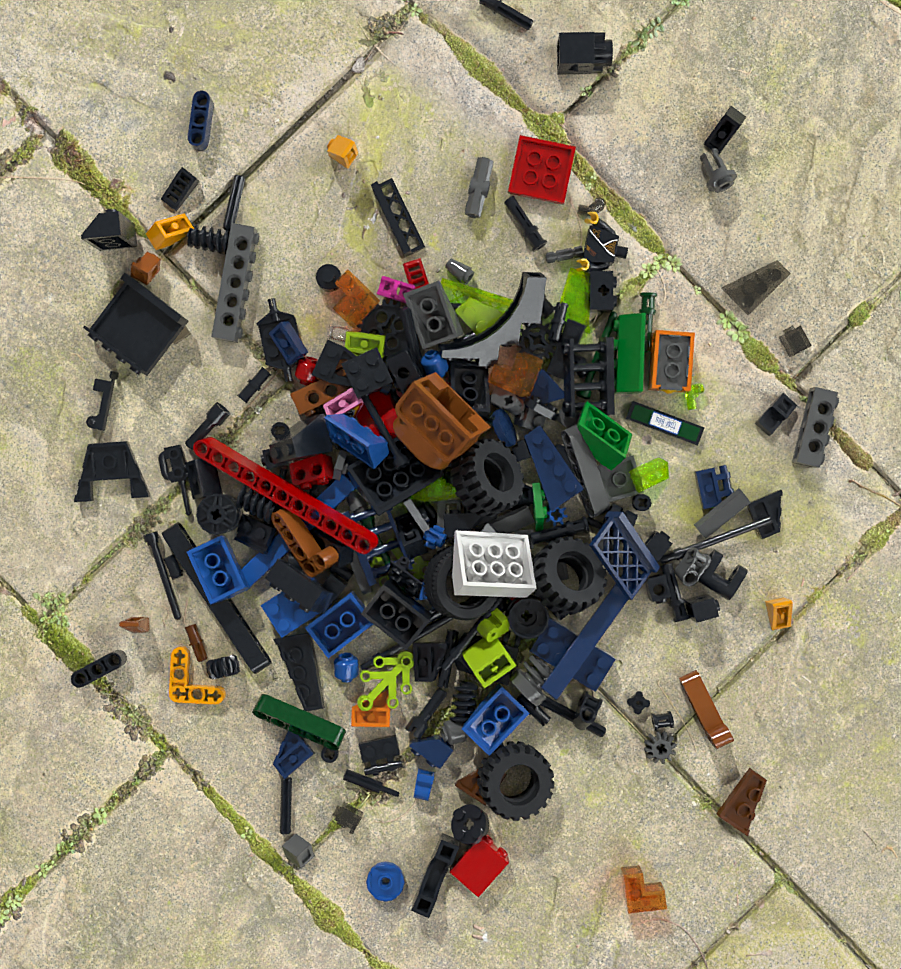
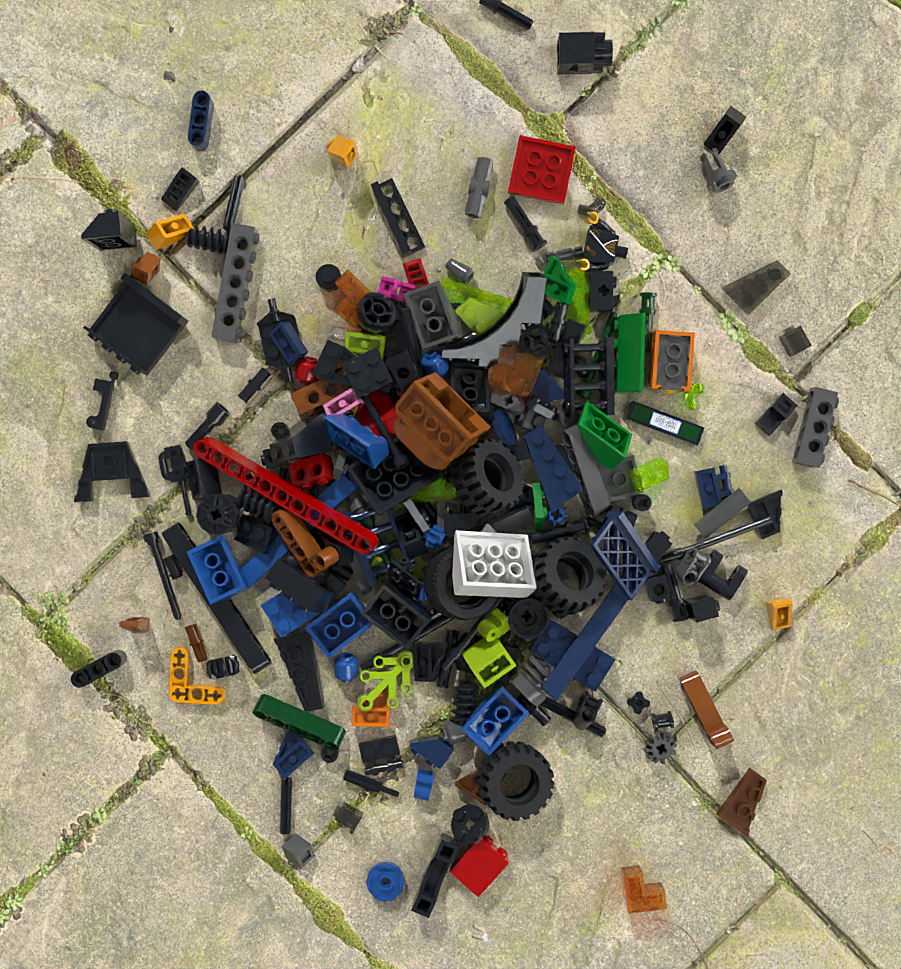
(375, 312): none -> black cylinder
(420, 721): black piece -> none
(558, 282): none -> green wing

